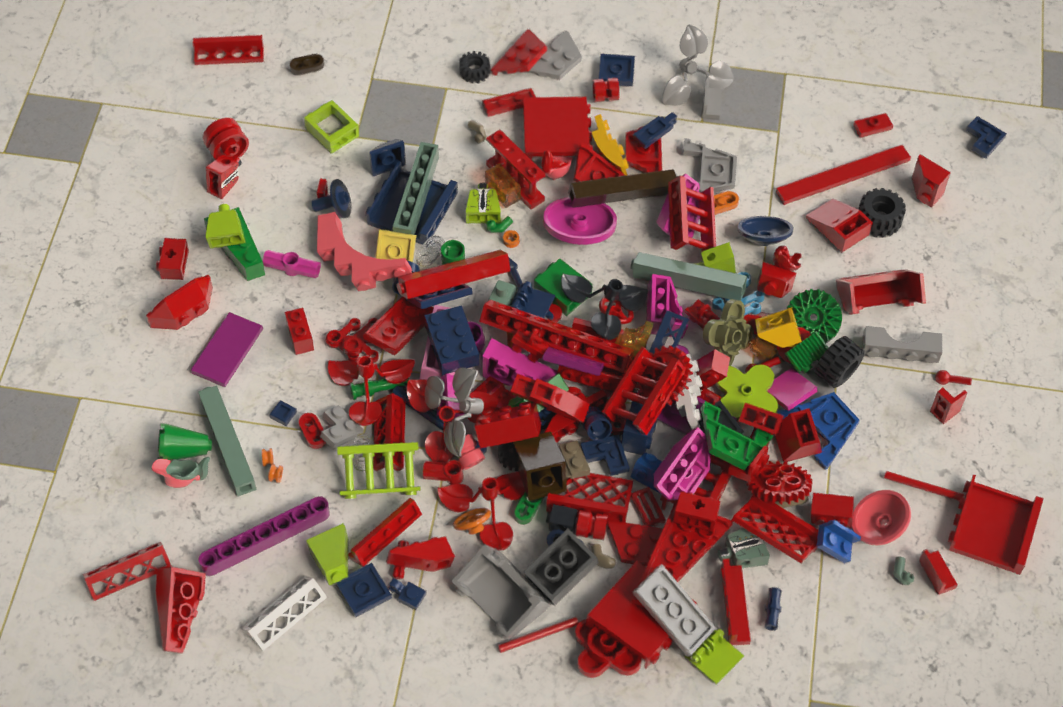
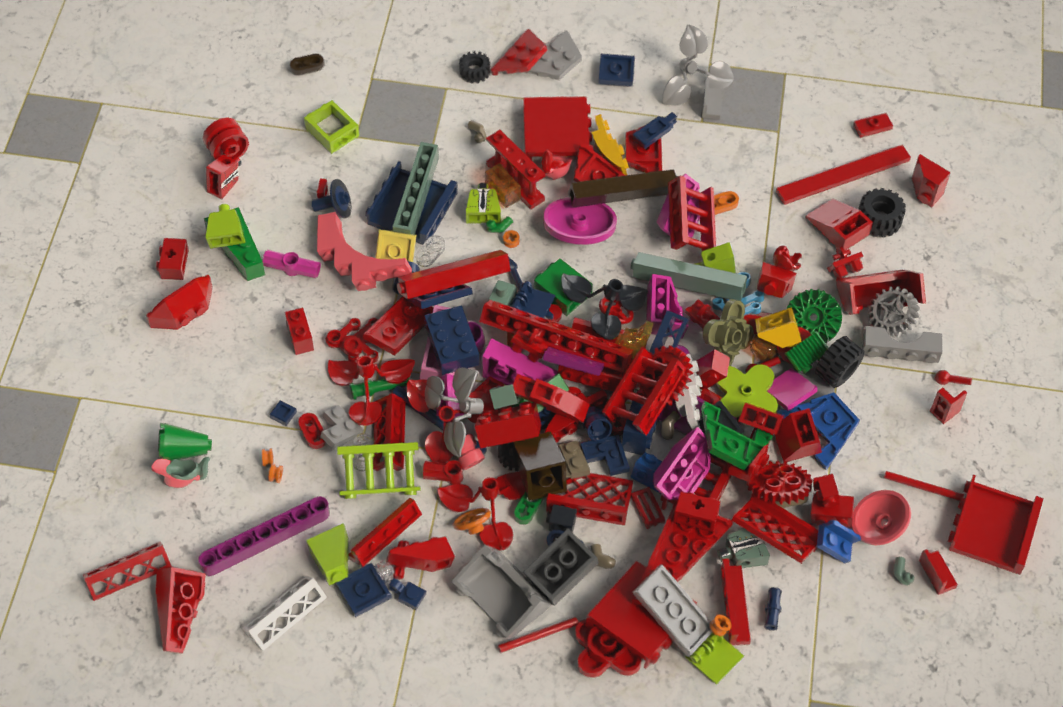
(227, 349): magenta tile -> none
(227, 440): sand green brick -> none
(228, 46): red fence -> none
(385, 571): none -> clear plate
(387, 156): dark blue slope -> none
(452, 251): green wheel -> none
(503, 396): none -> sand green panel
(506, 102): red tile -> none
(591, 525): red wheel -> none
(599, 89): red wheel -> none
(634, 541): red wing -> none
(667, 425): none -> dark tan arm
(715, 625): none -> orange bush
(717, 166): light grey wing -> none
(765, 230): dark blue dish -> none
(826, 490): none -> red brick
(853, 261): none -> red hips
(898, 298): none -> light grey gear
(988, 136): dark blue plate -> none

